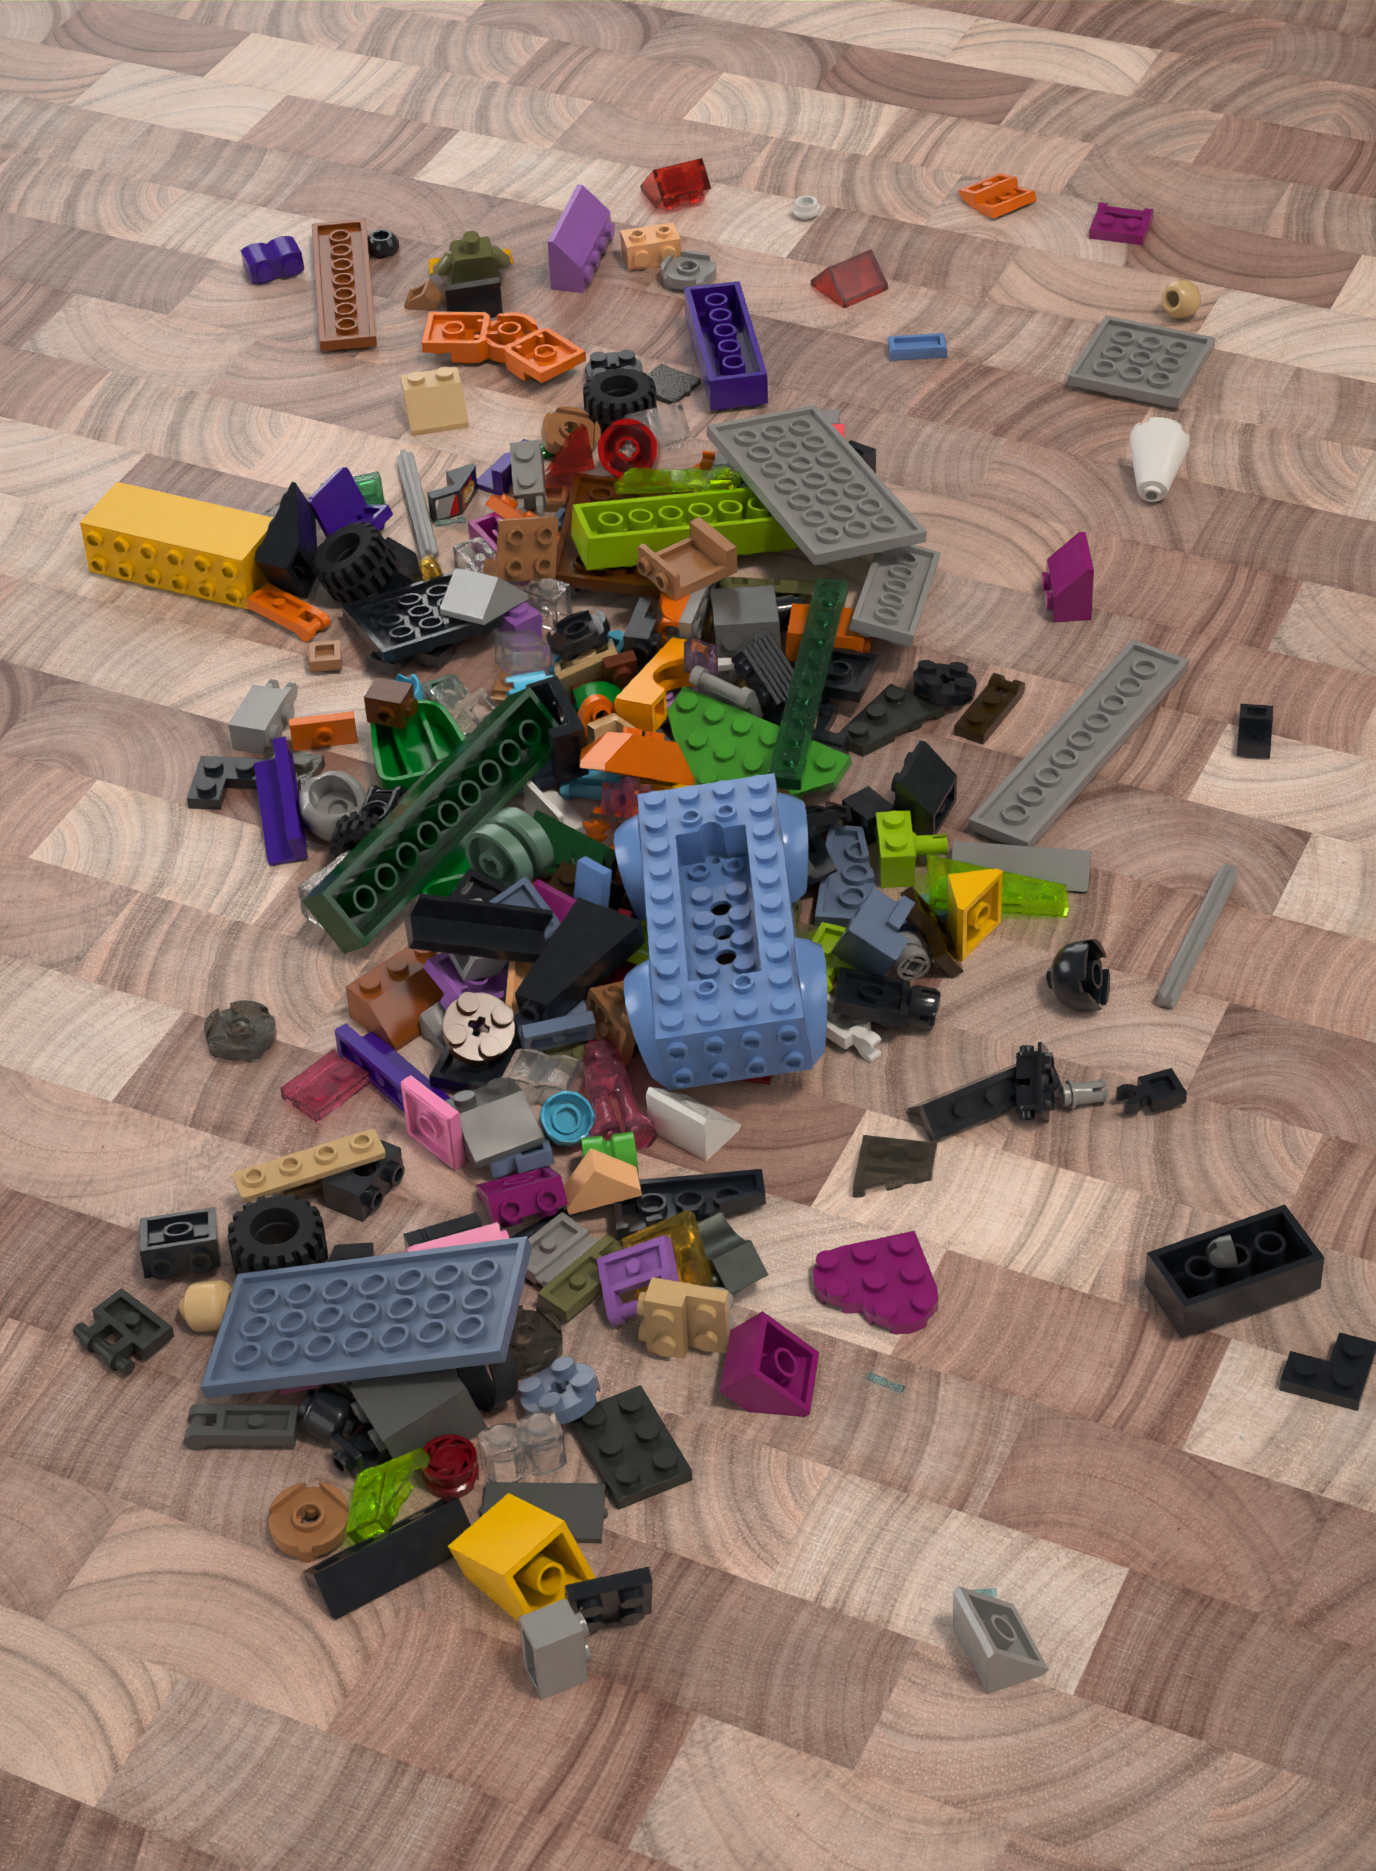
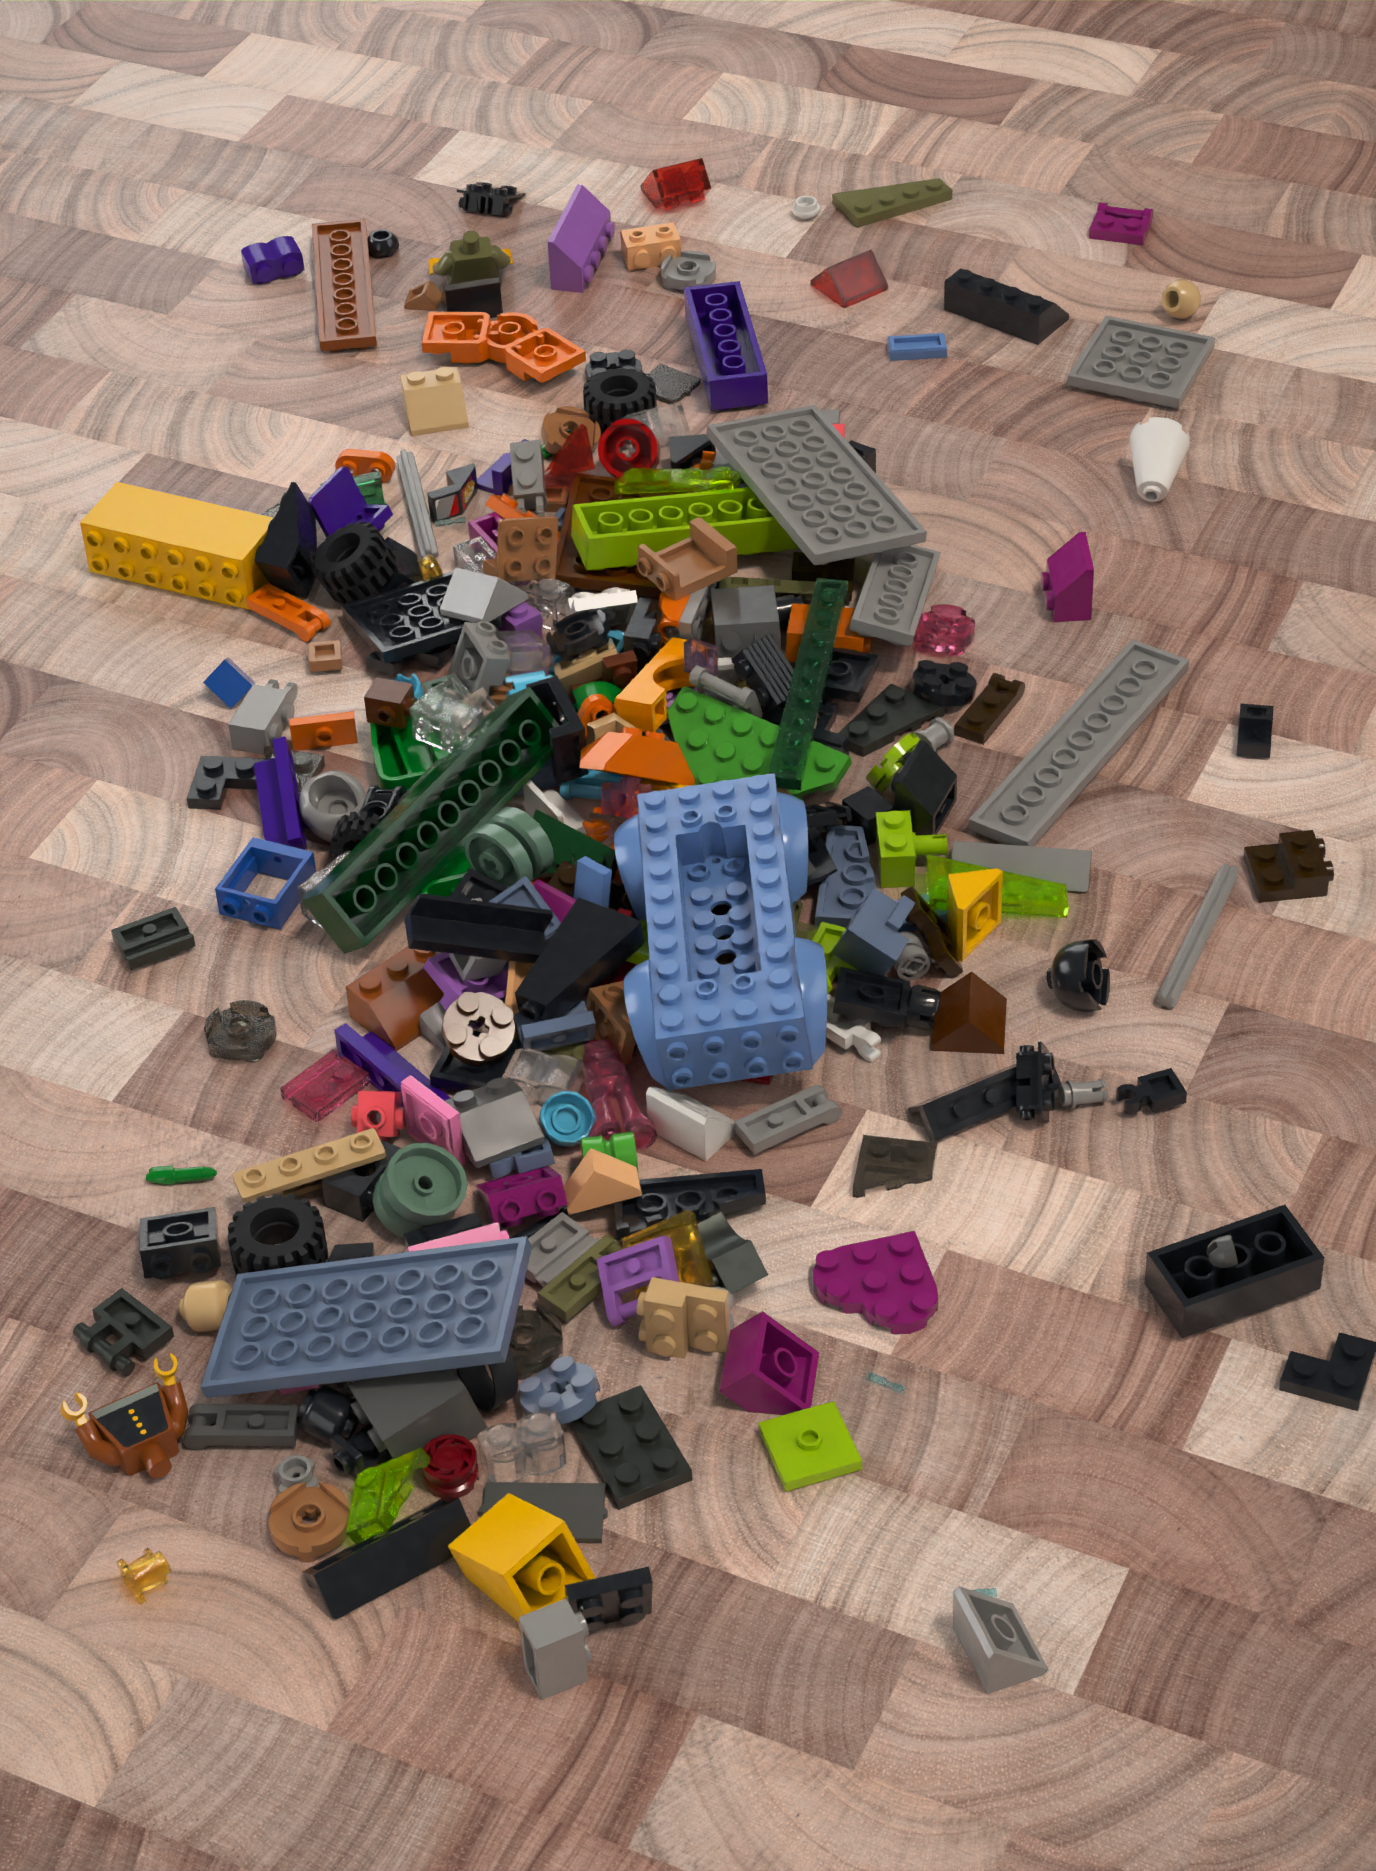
(136, 1429): none -> torso
(144, 1573): none -> clear yellow brick
(153, 938): none -> pearl dark grey plate
(169, 1175): none -> green piece
(229, 682): none -> blue panel
(261, 857): none -> blue window
(298, 1467): none -> light grey plate
(366, 461): none -> orange plate
(387, 1104): none -> coral brick
(419, 1188): none -> sand green wheel
(443, 720): none -> clear brick
(480, 657): none -> light grey plate
(484, 197): none -> black hinge
(615, 602): none -> white plate
(688, 450): none -> black slope
(787, 1118): none -> light grey plate
(810, 1446): none -> lime plate
(839, 570): none -> dark brown plate
(884, 202): none -> olive wing
(893, 762): none -> lime plate
(937, 733): none -> light grey bush
(954, 639): none -> clear pink plate
(970, 1018): none -> reddish brown slope
(997, 195): orange slope -> none
(1002, 306): none -> black slope
(1289, 868): none -> dark brown plate

